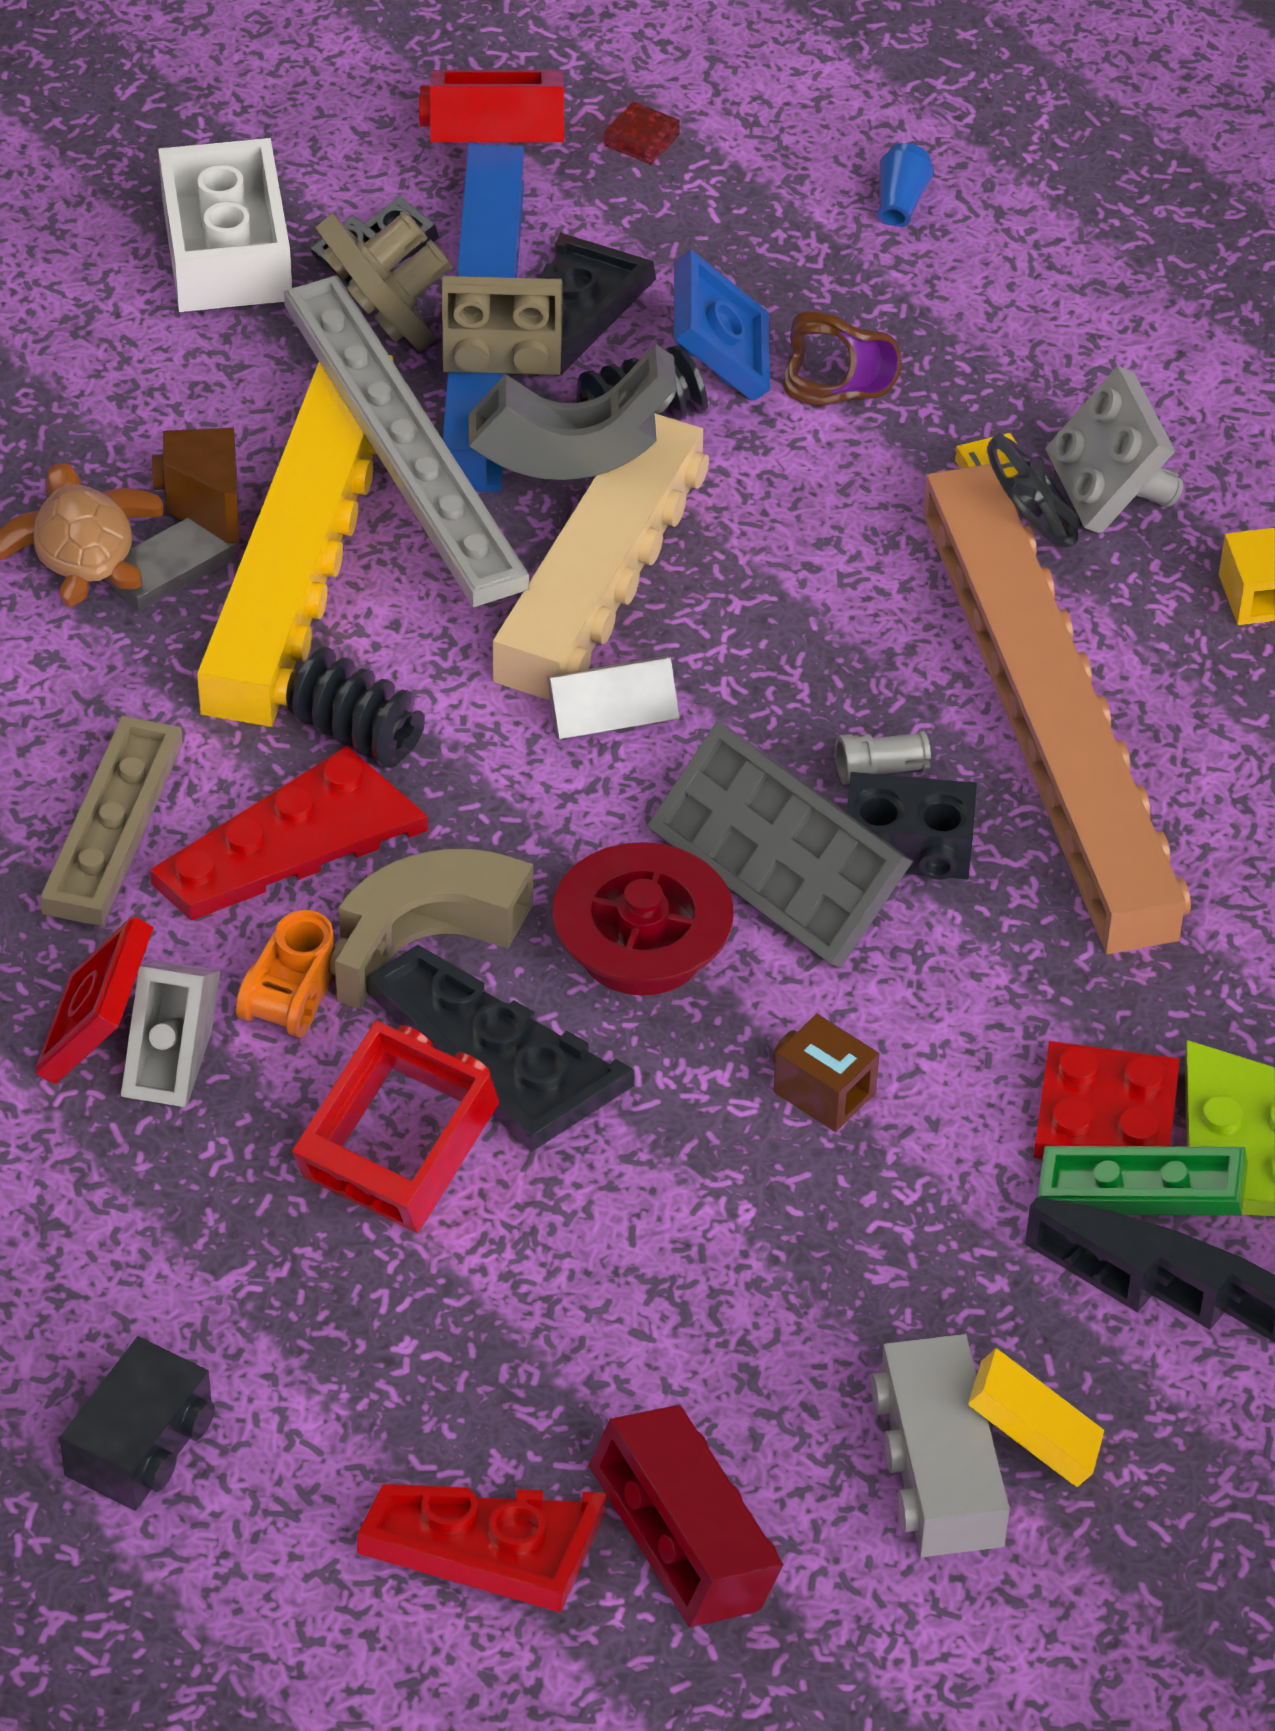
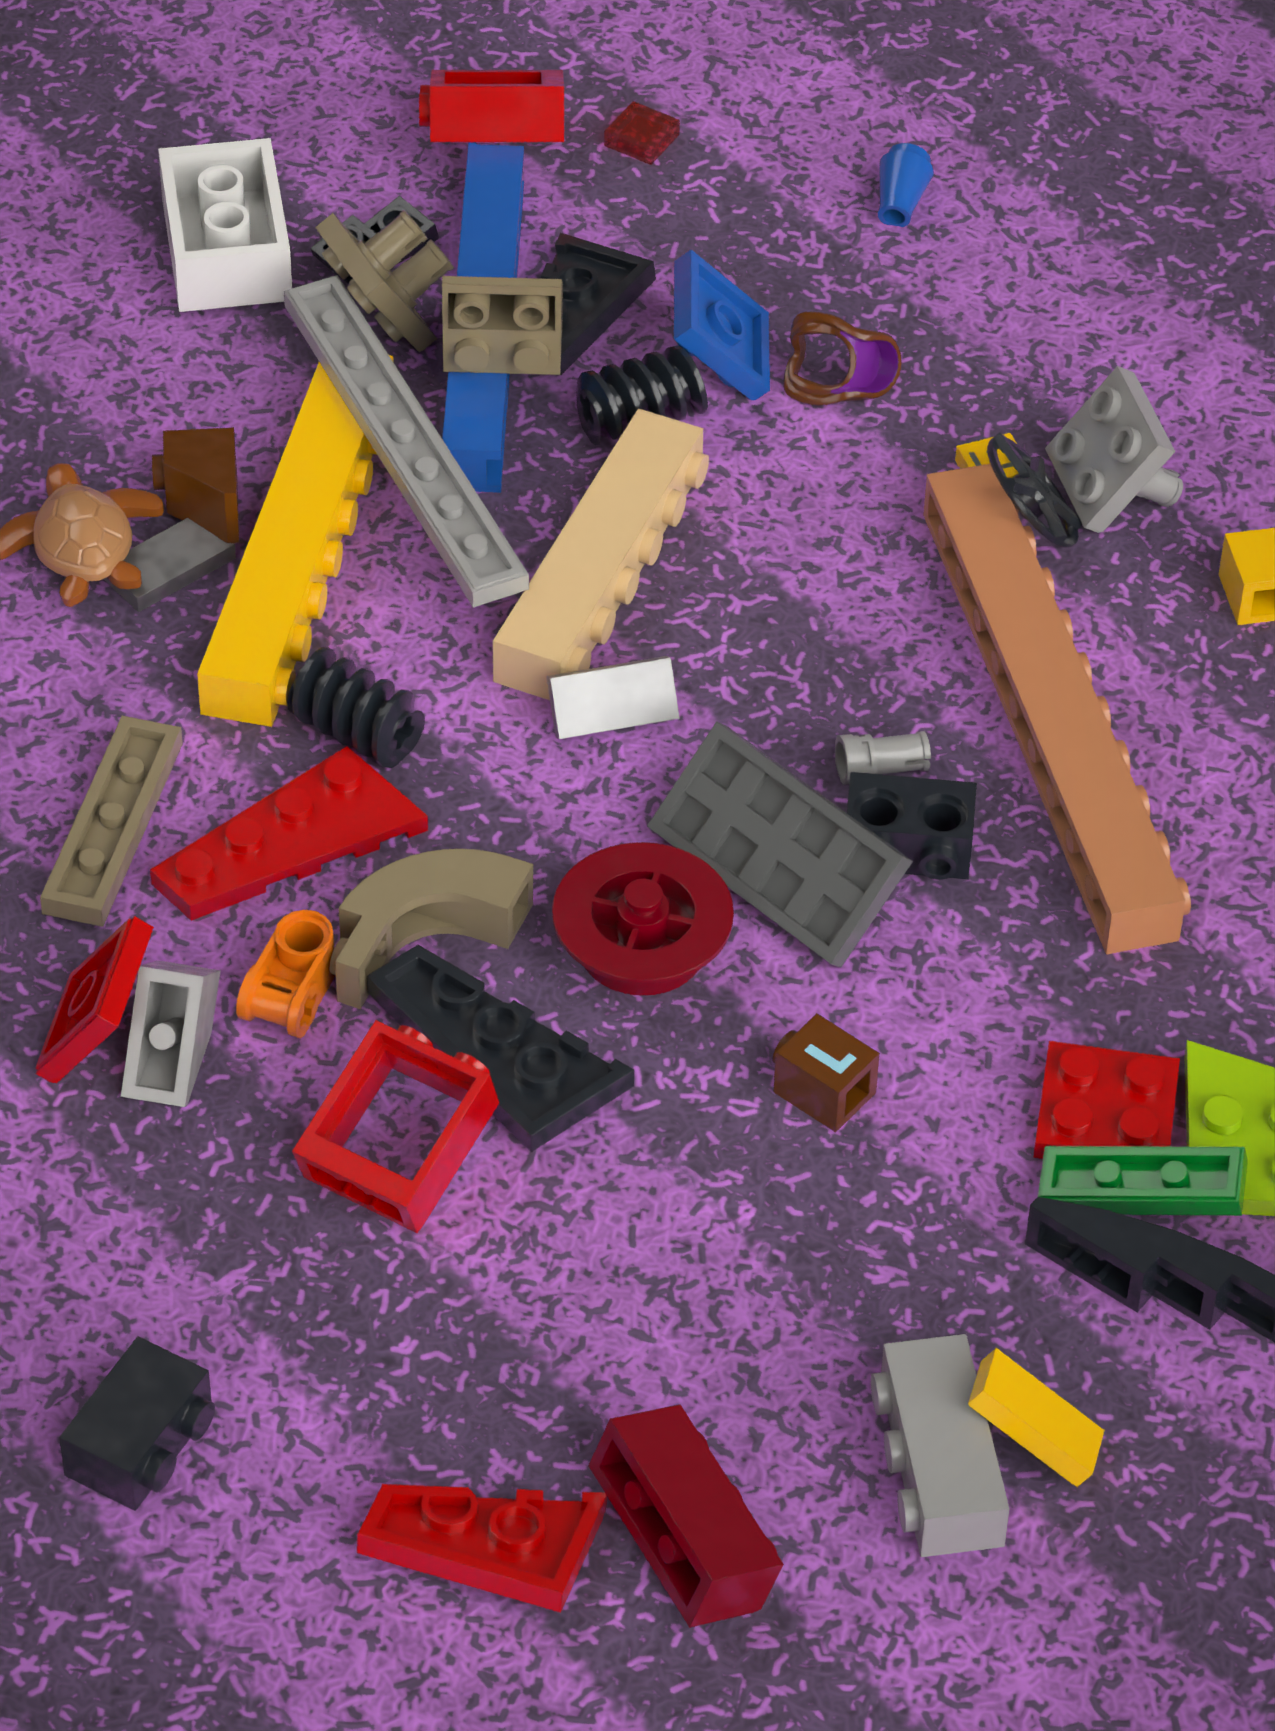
(574, 438): dark grey arch -> none

